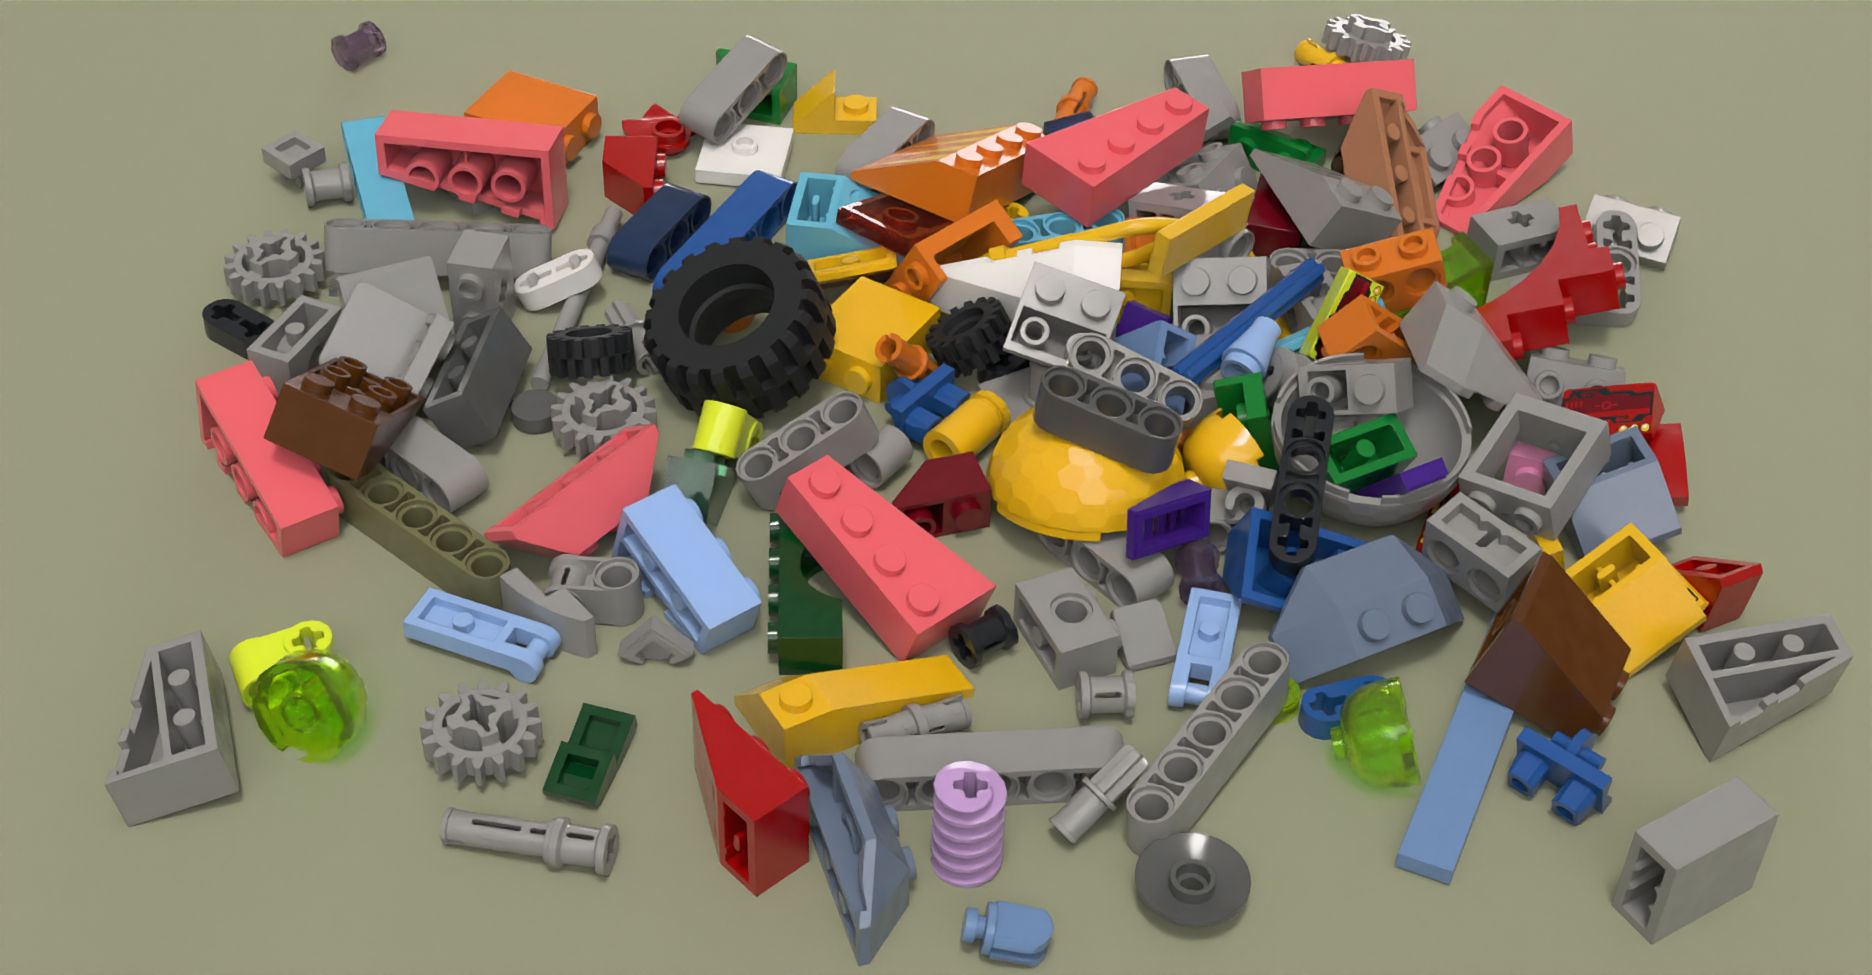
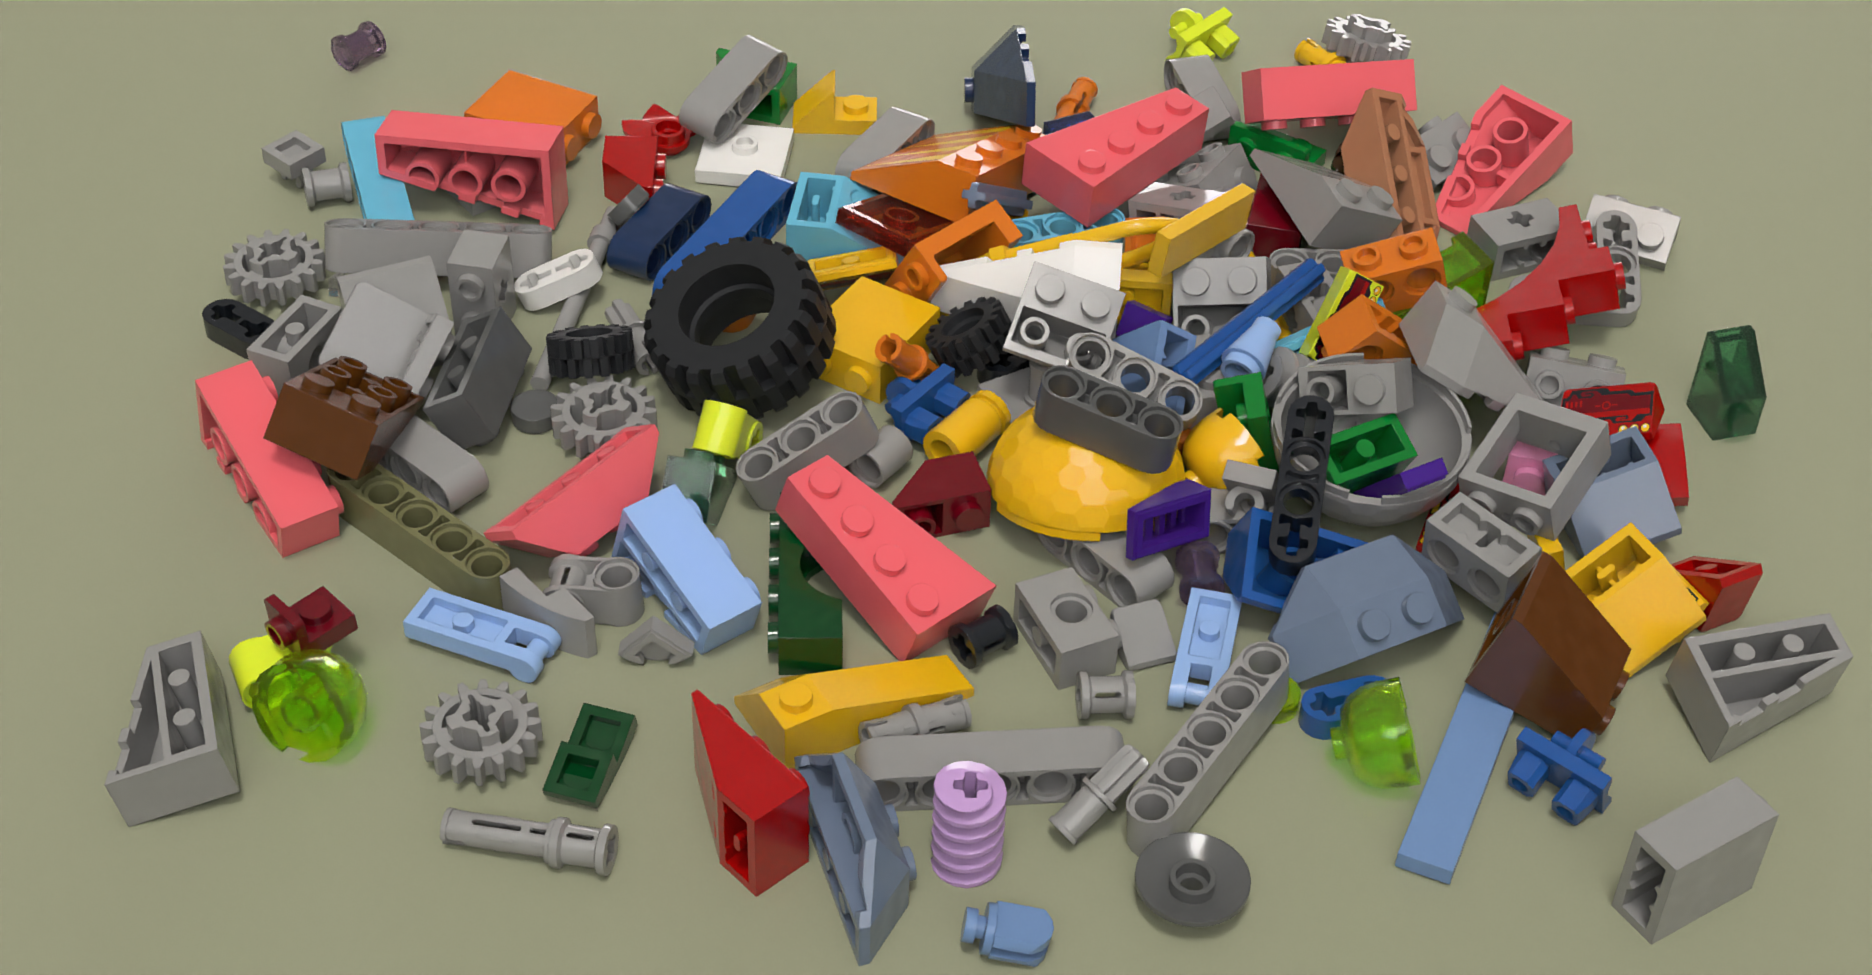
(310, 623): none -> dark red bracket
(629, 205): none -> dark grey tile
(1004, 81): none -> dark blue wedge
(1012, 200): none -> sand blue axle
(1197, 34): none -> neon yellow hips
(1728, 384): none -> clear green slope

